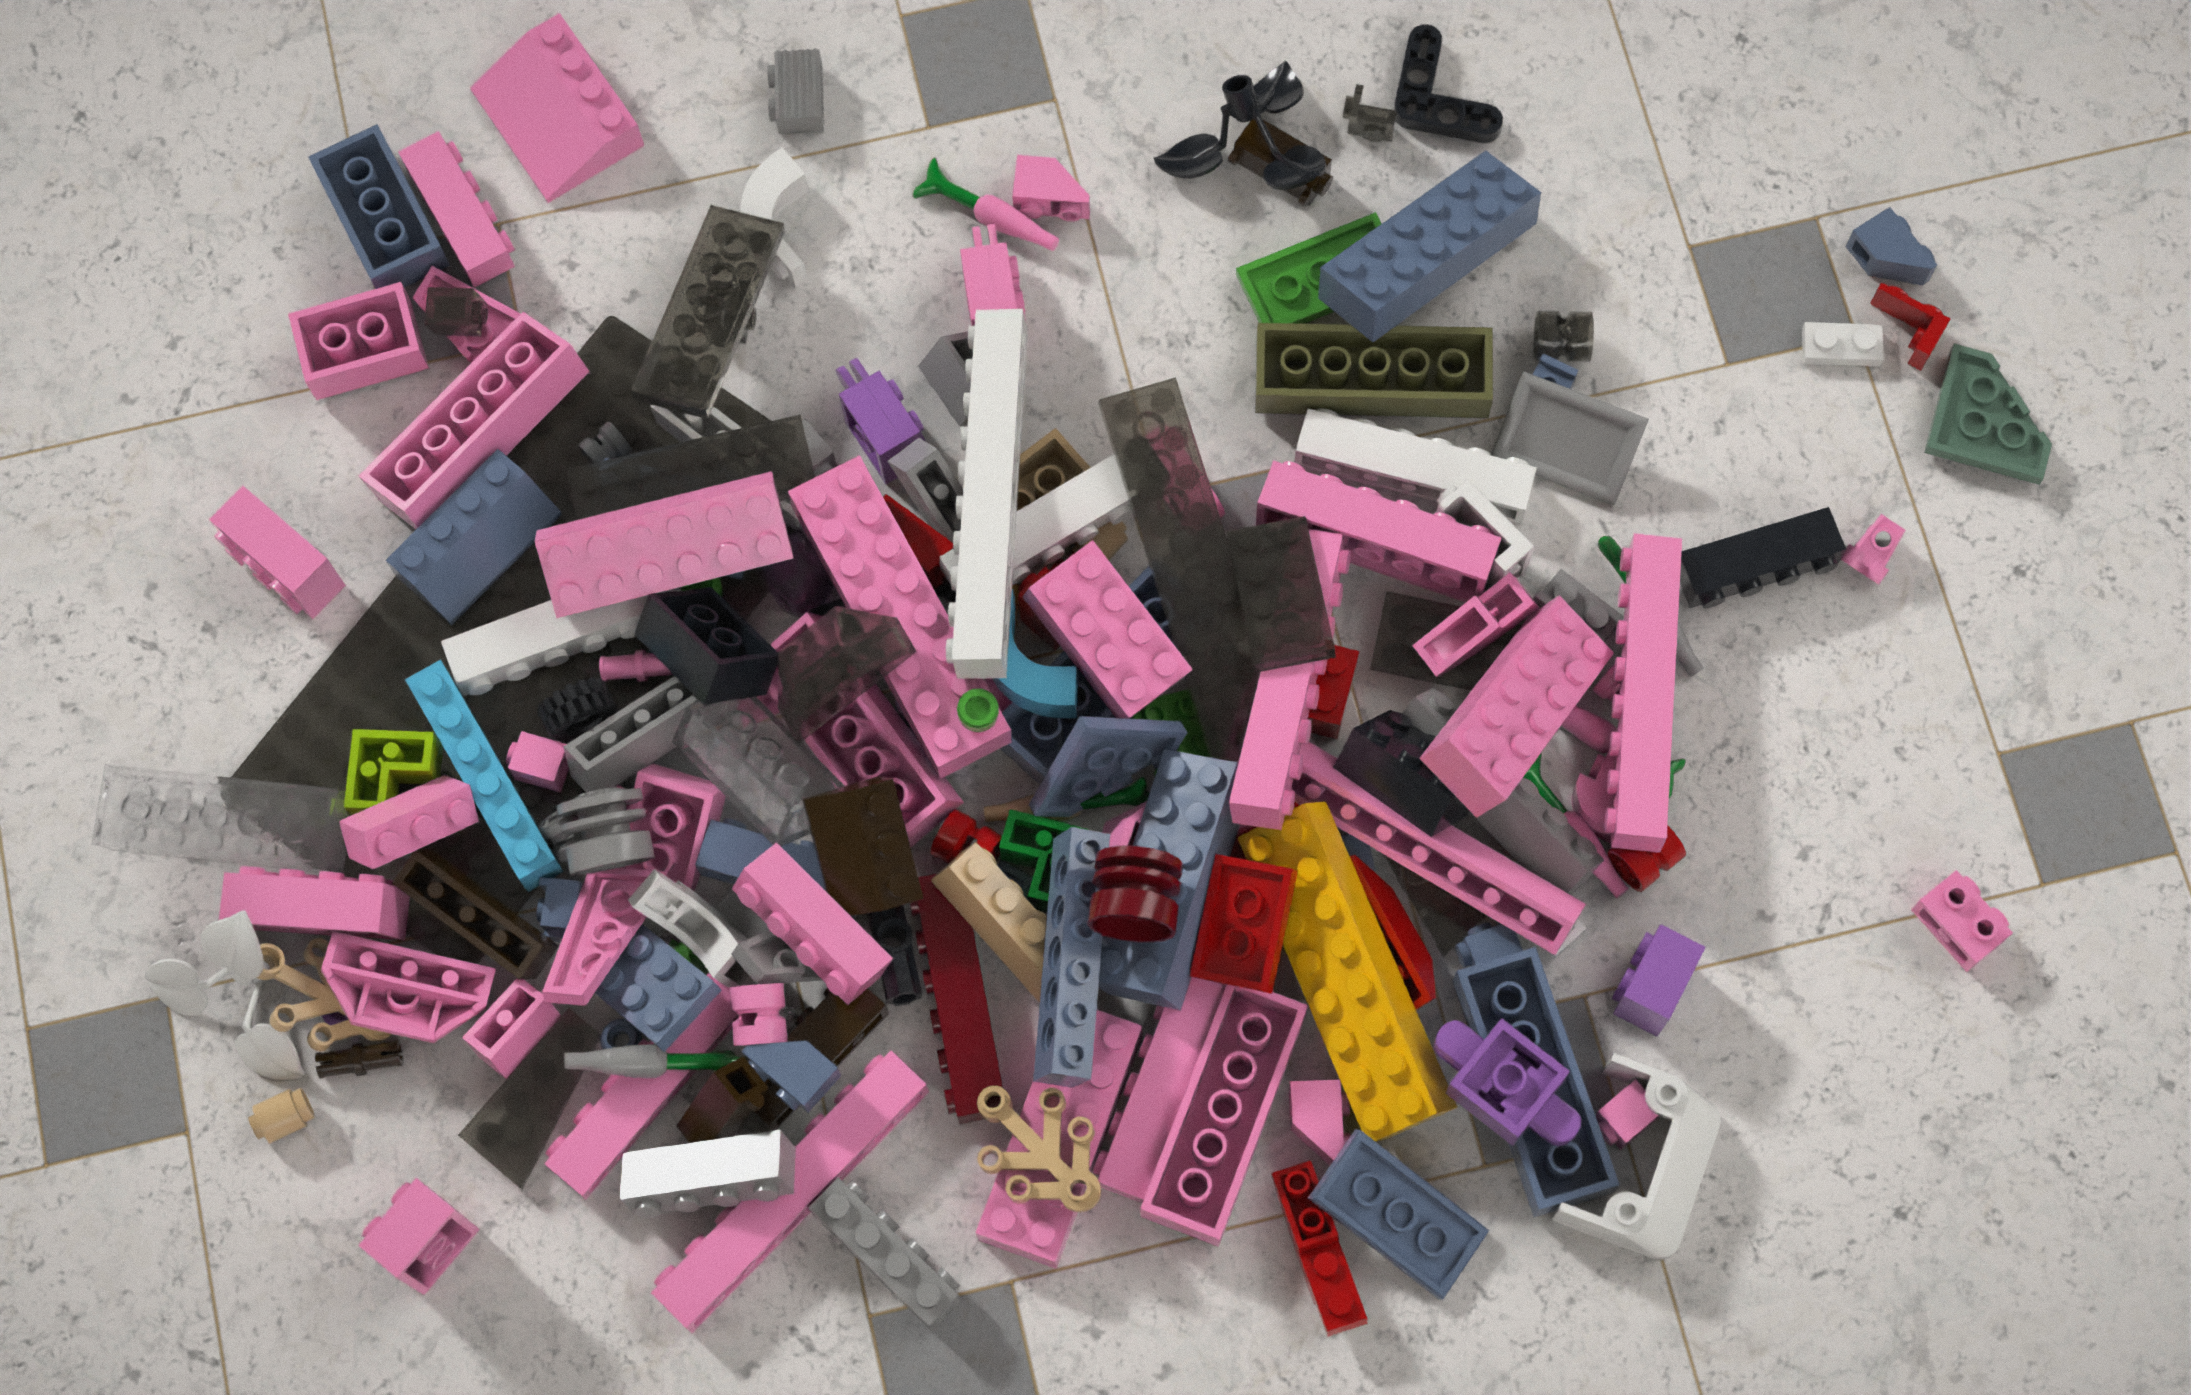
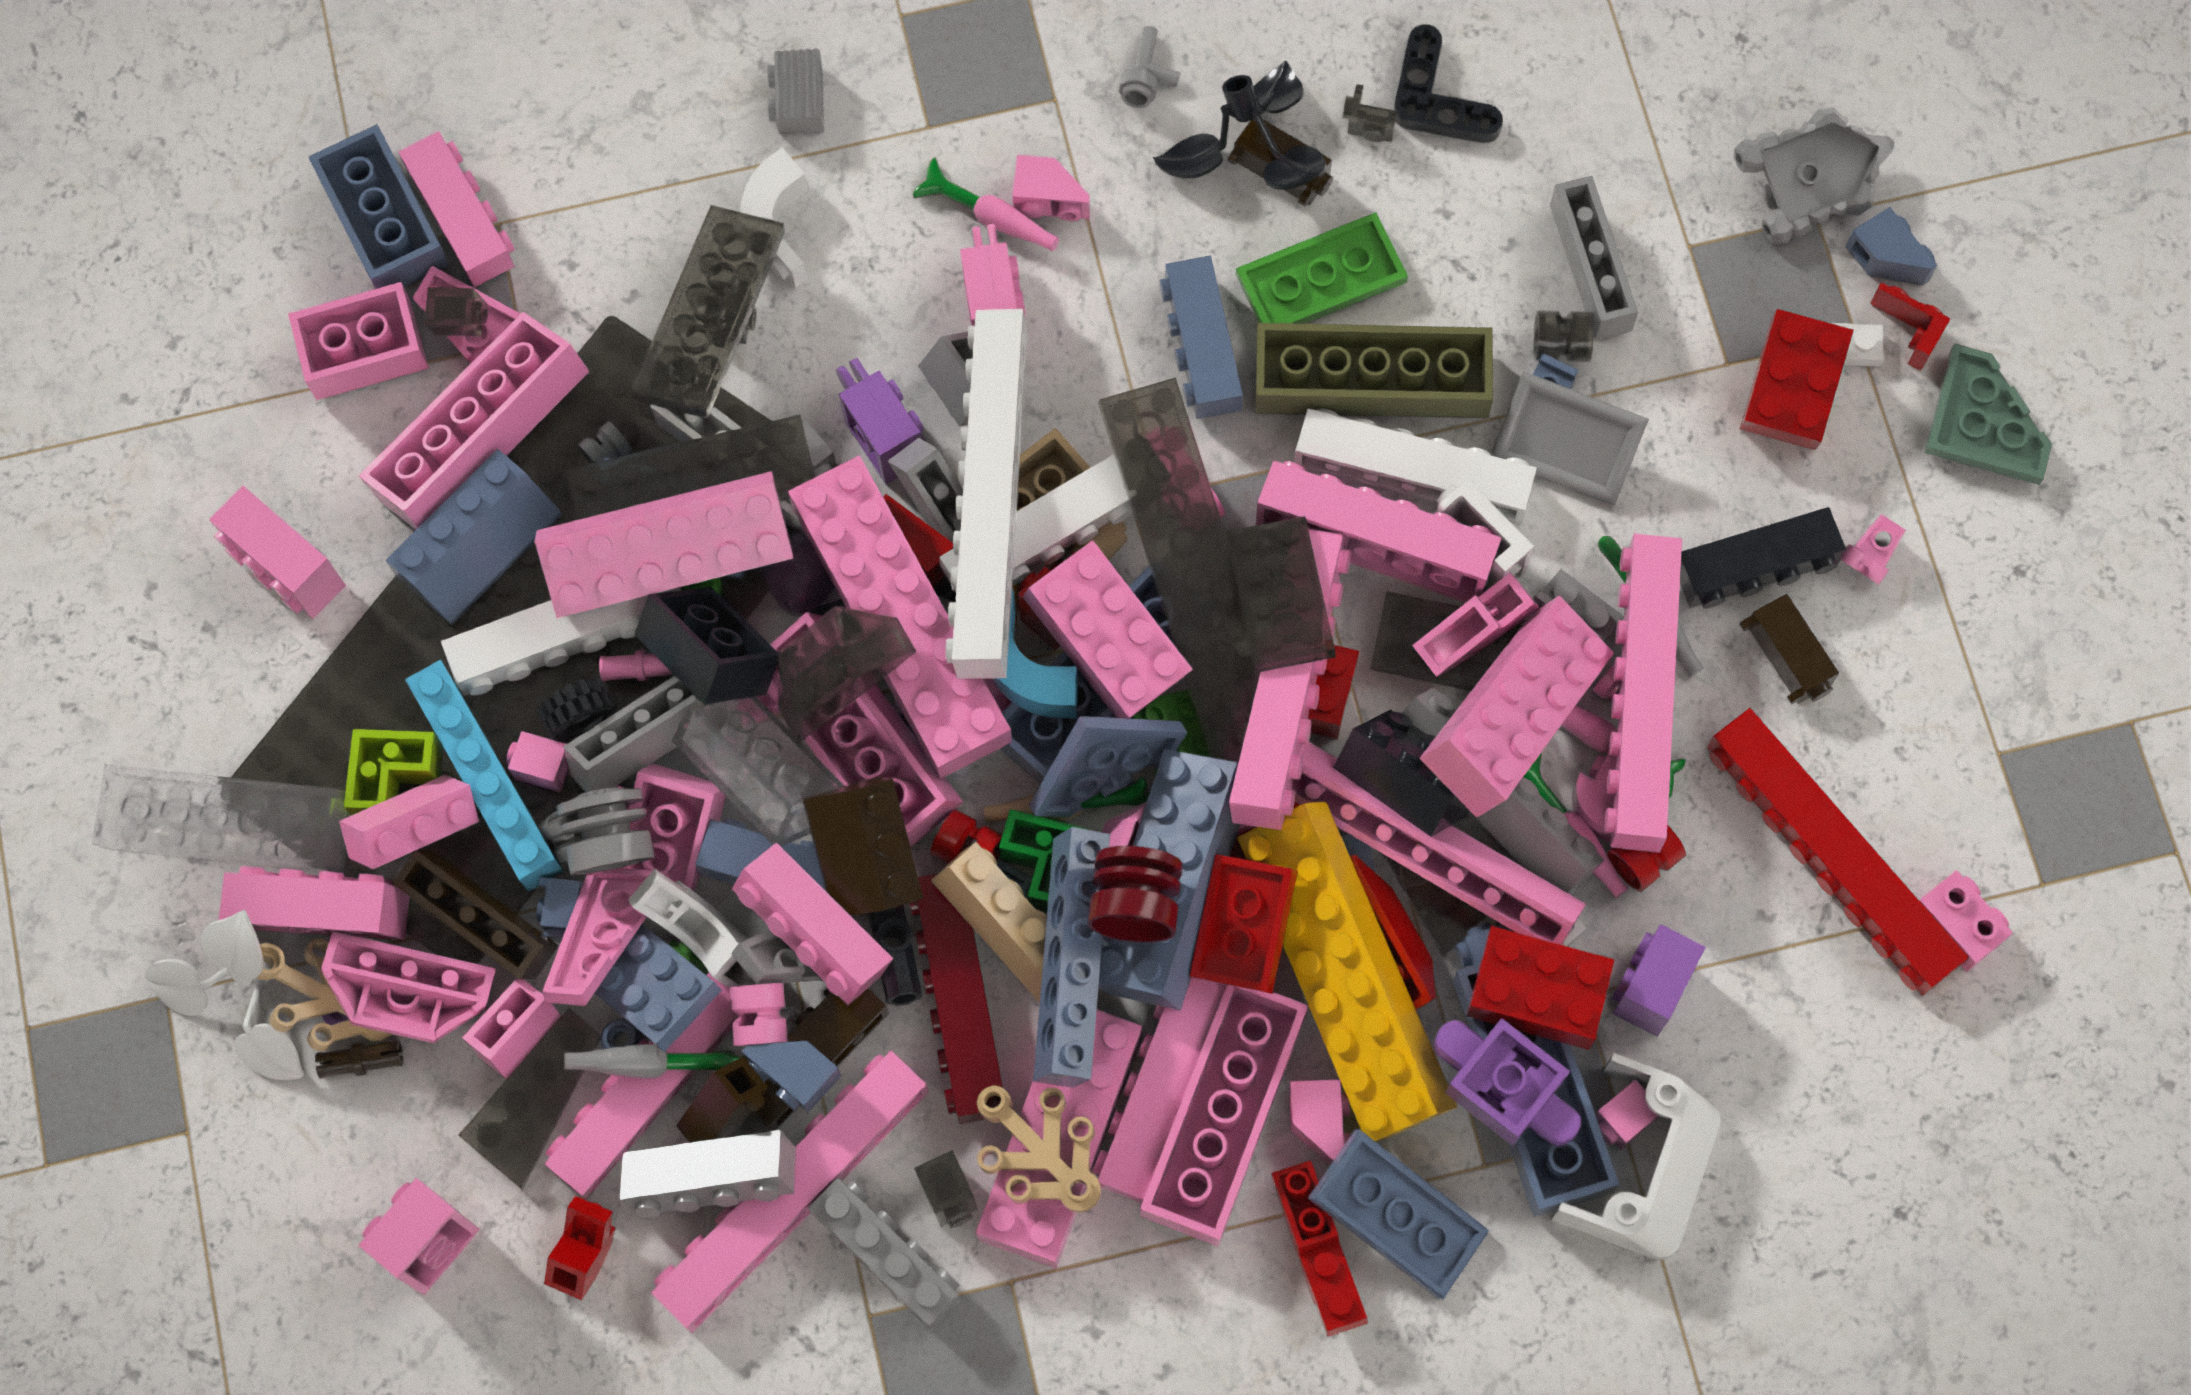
(281, 1115): tan brick -> none
(556, 109): bright pink slope -> none
(581, 1248): none -> red brick
(947, 1190): none -> clear smoke brick
(978, 710): bright green tile -> none
(1140, 84): none -> light grey piece
(1202, 337): none -> sand blue brick
(1429, 245): sand blue brick -> none
(1541, 987): none -> red brick
(1593, 257): none -> light grey brick
(1792, 650): none -> dark brown brick
(1796, 379): none -> red brick
(1814, 172): none -> light grey shield
(1835, 852): none -> red brick

